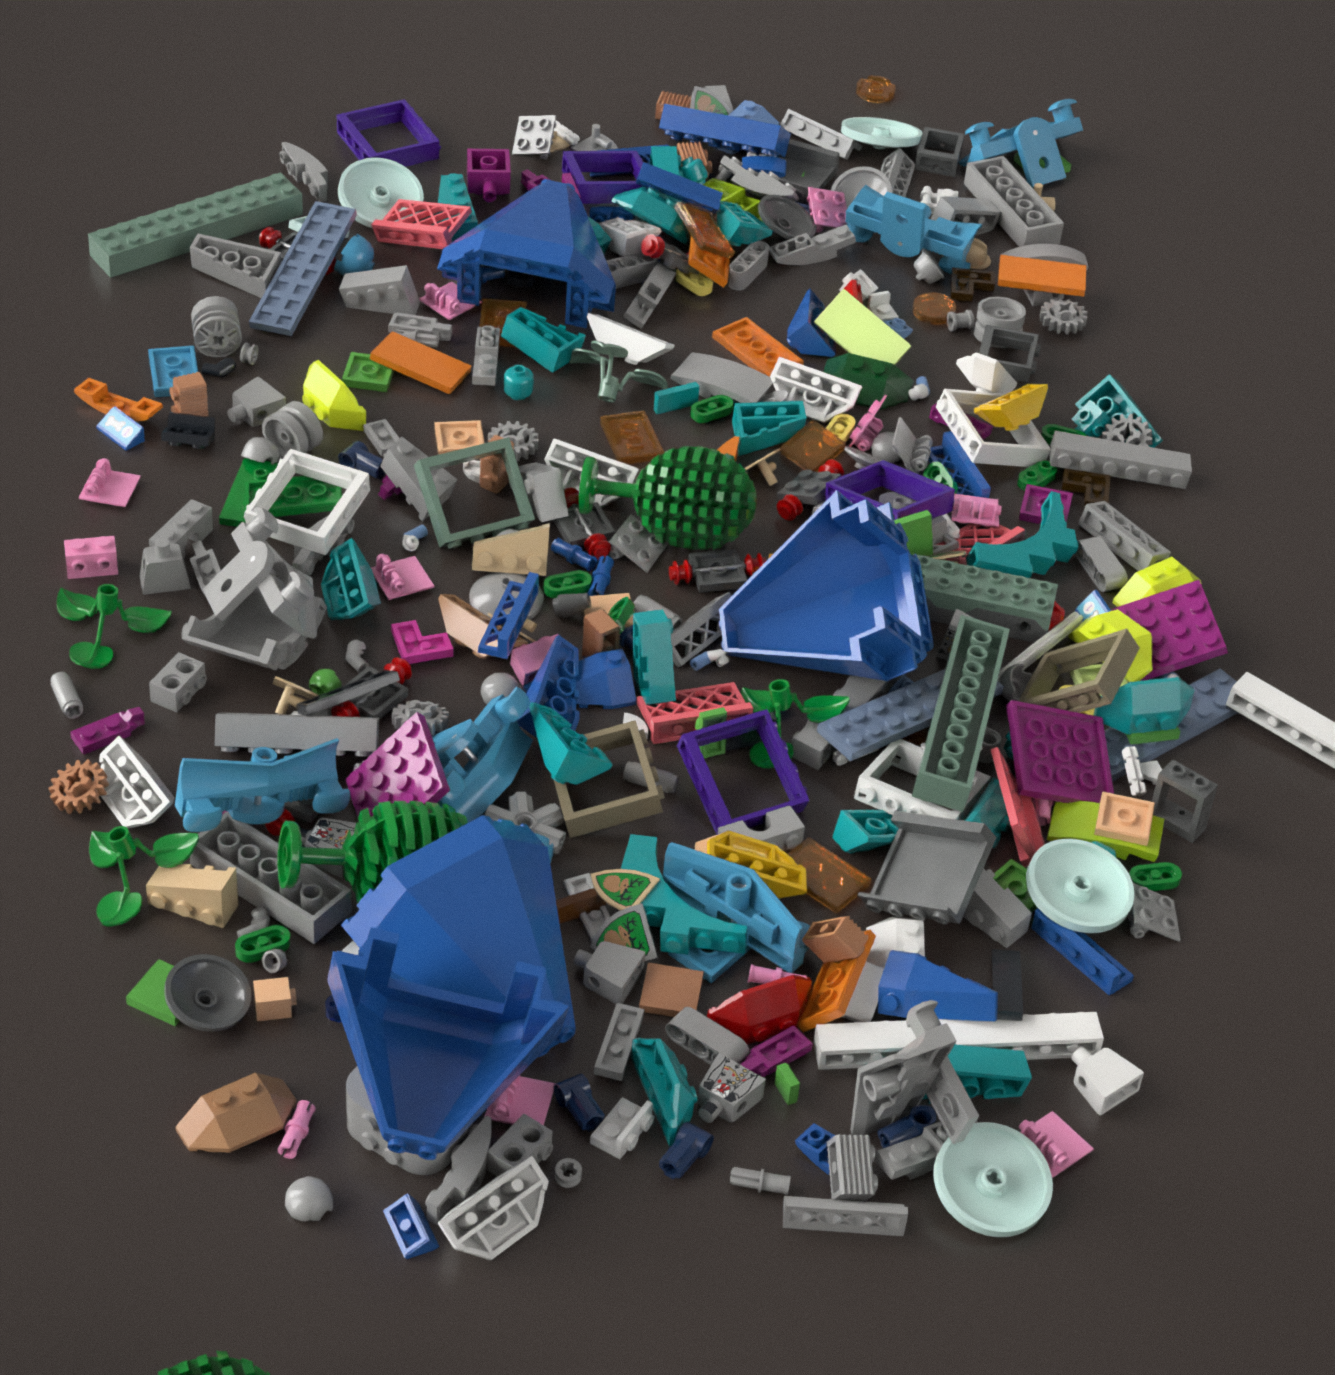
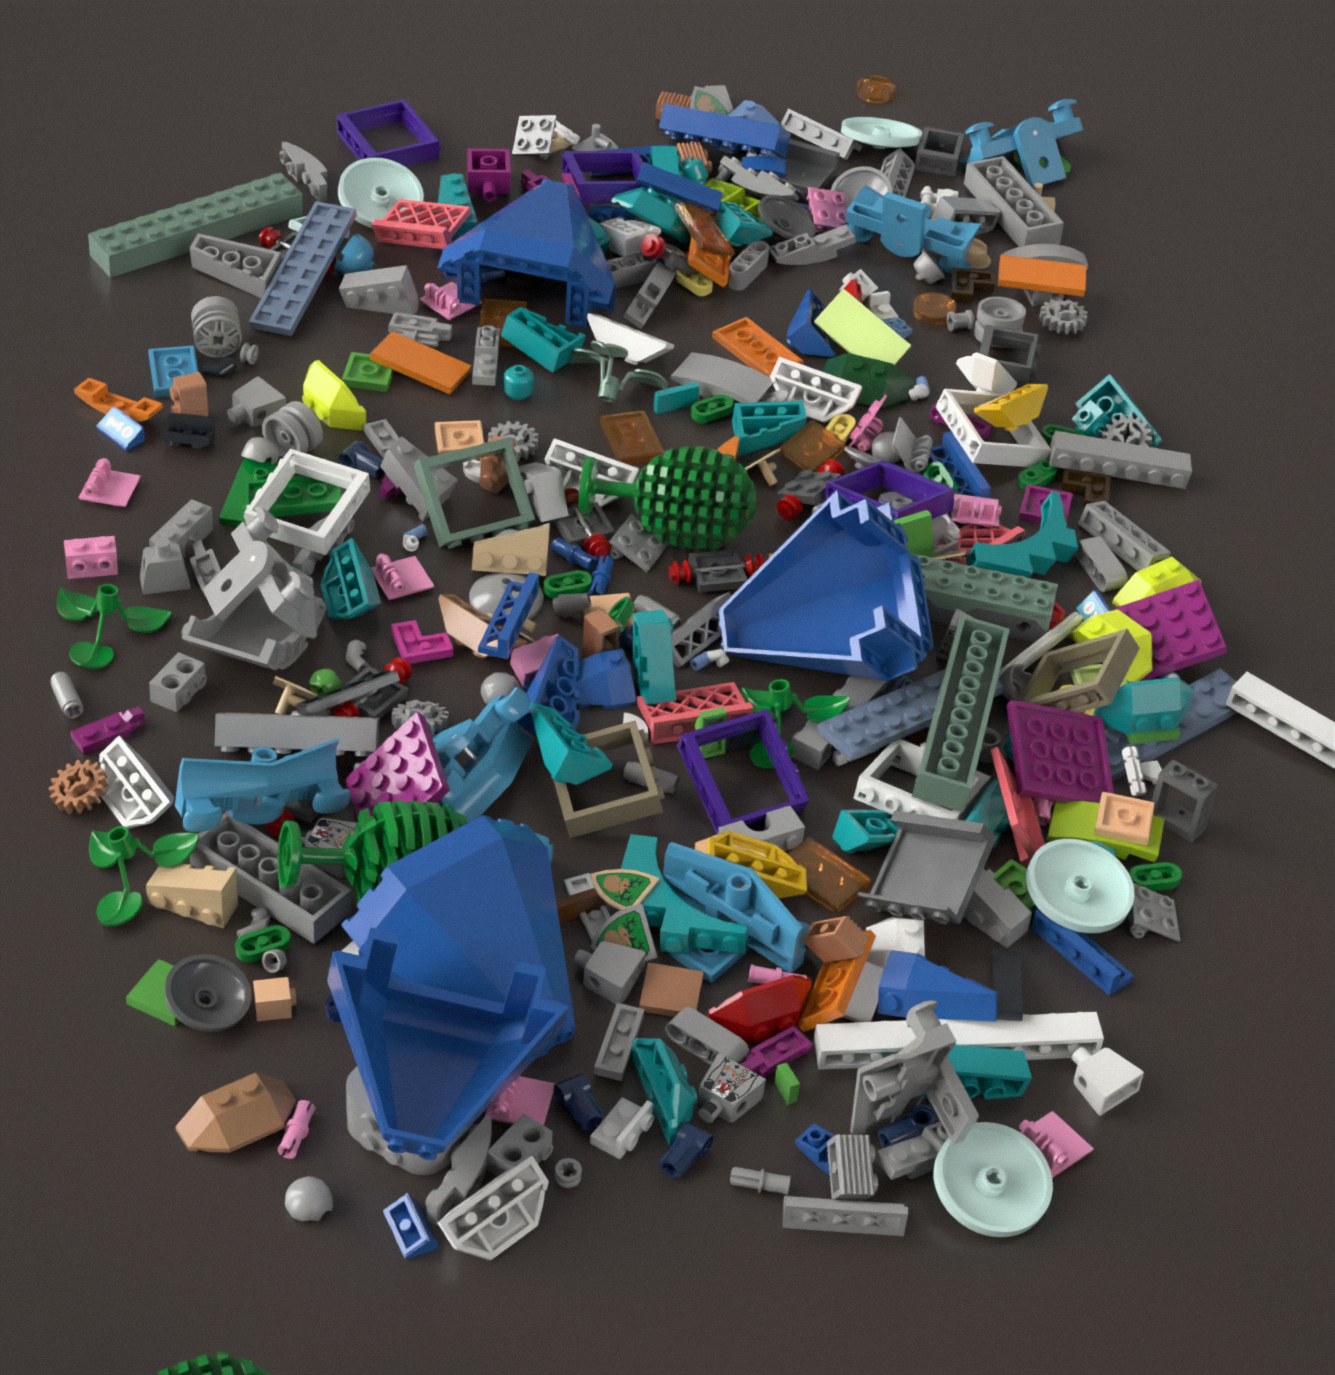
(539, 821): light grey piece -> none

